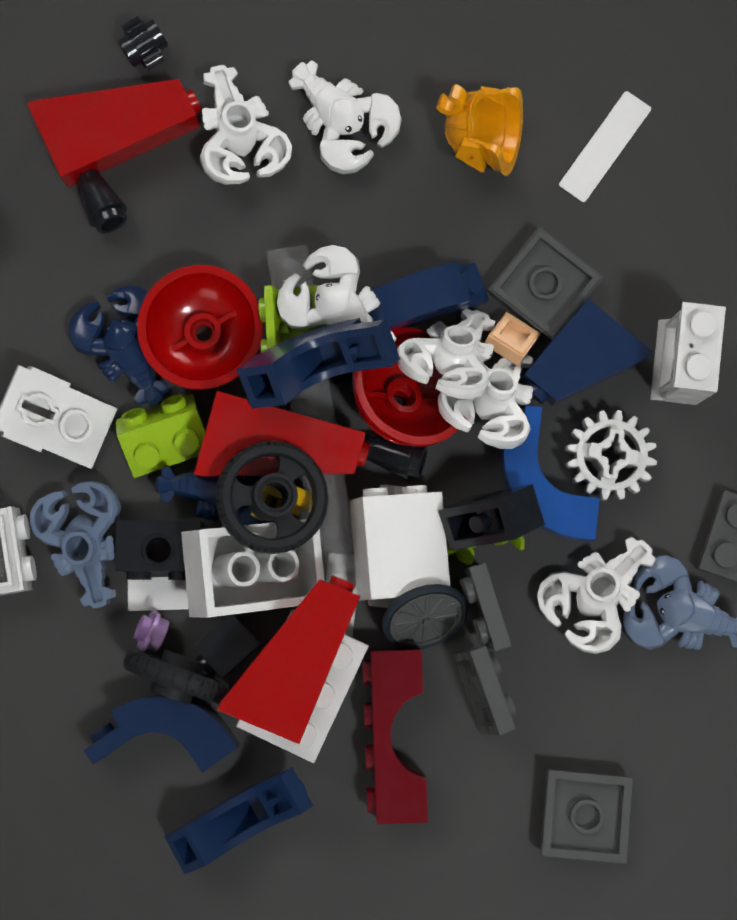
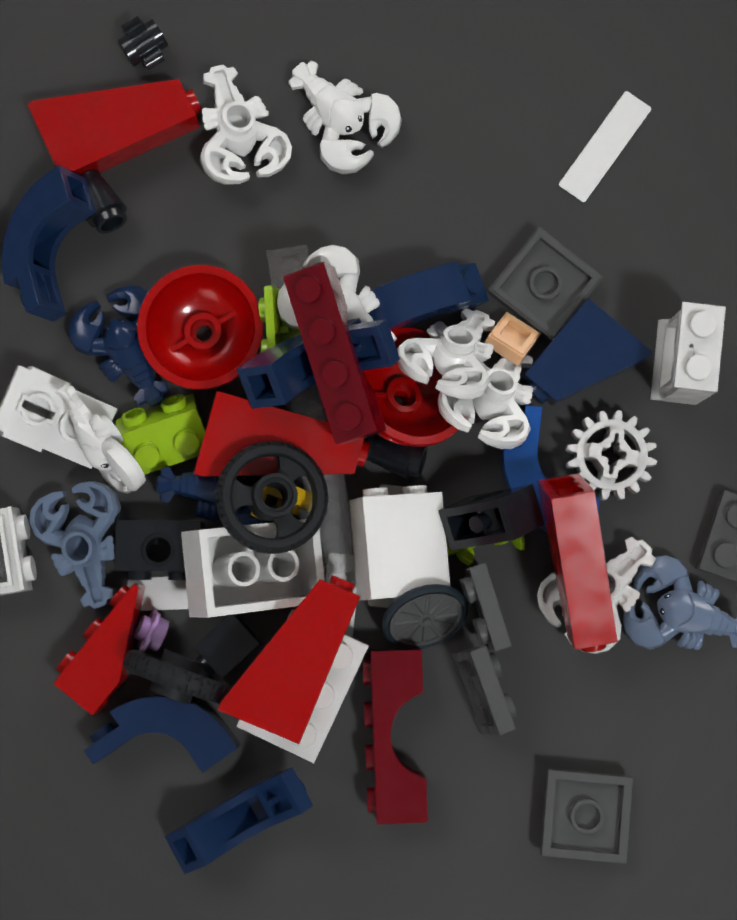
(35, 234): none -> dark blue arch
(98, 667): none -> red slope
(102, 444): none -> white animal
(327, 340): none -> dark red arch
(484, 126): light orange helmet -> none
(578, 561): none -> slope

